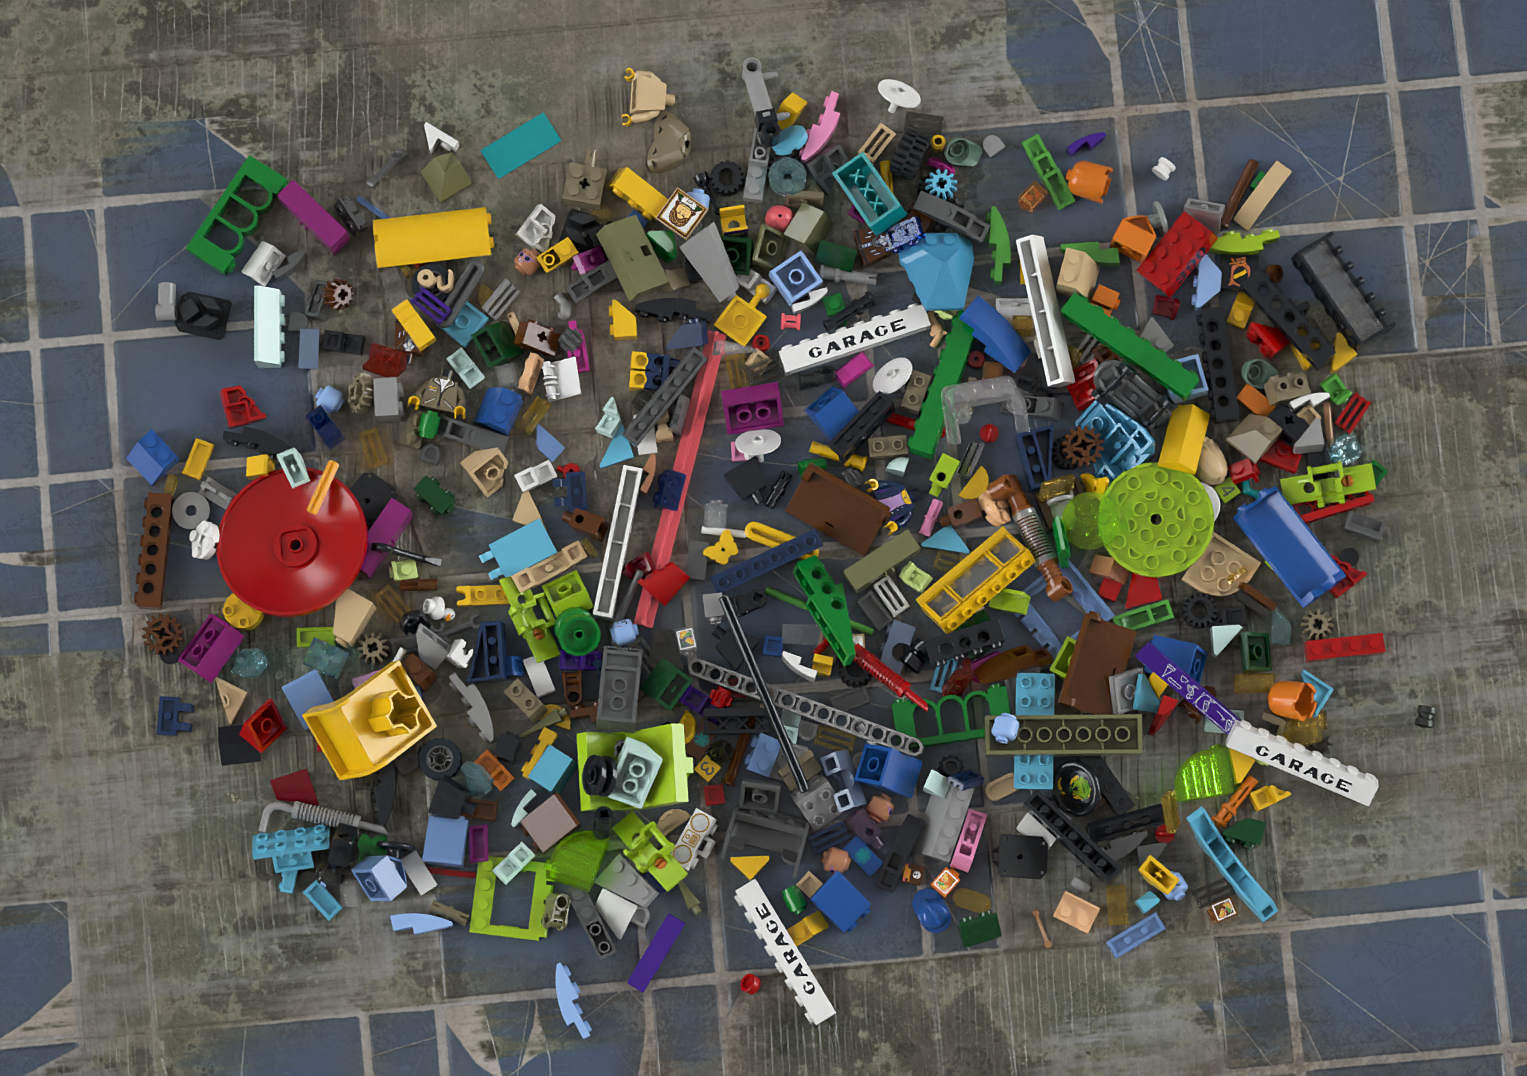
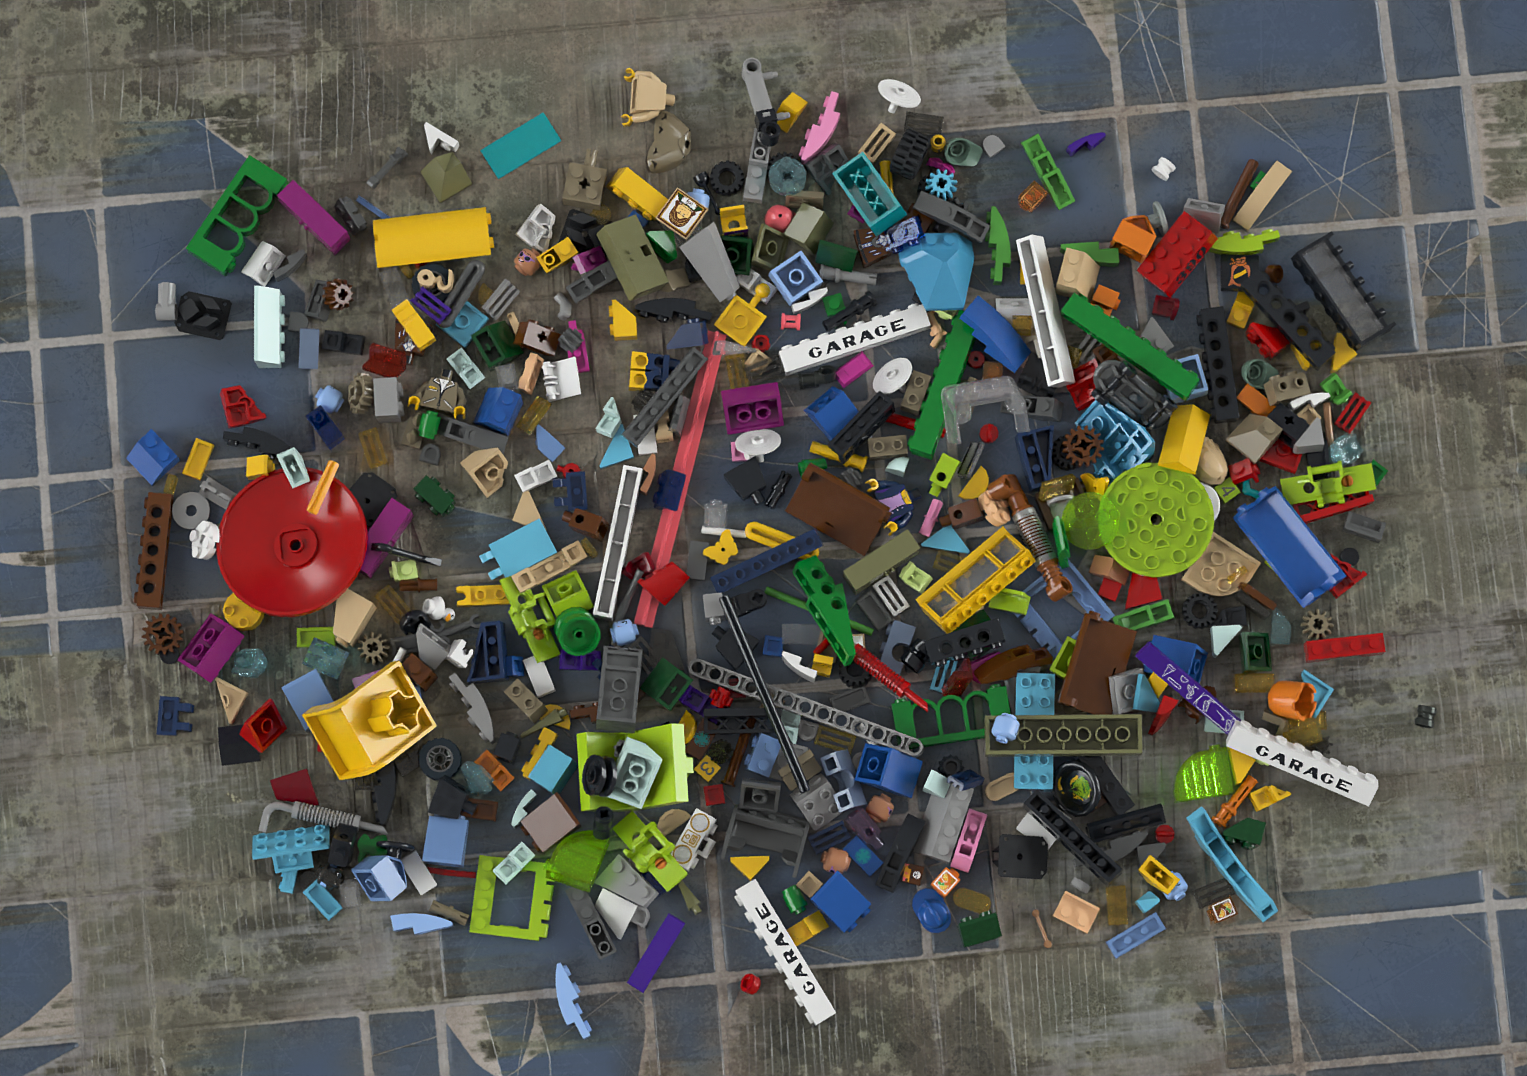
(478, 843): magenta tile -> none
(556, 912): olive piece -> none
(573, 685): reddish brown piece -> none
(686, 641): clear brick -> none
(789, 139): medium azure tile -> none
(1089, 180): orange cylinder -> none
(1170, 811): clear yellow tile -> none
(1206, 283): light blue slope -> none

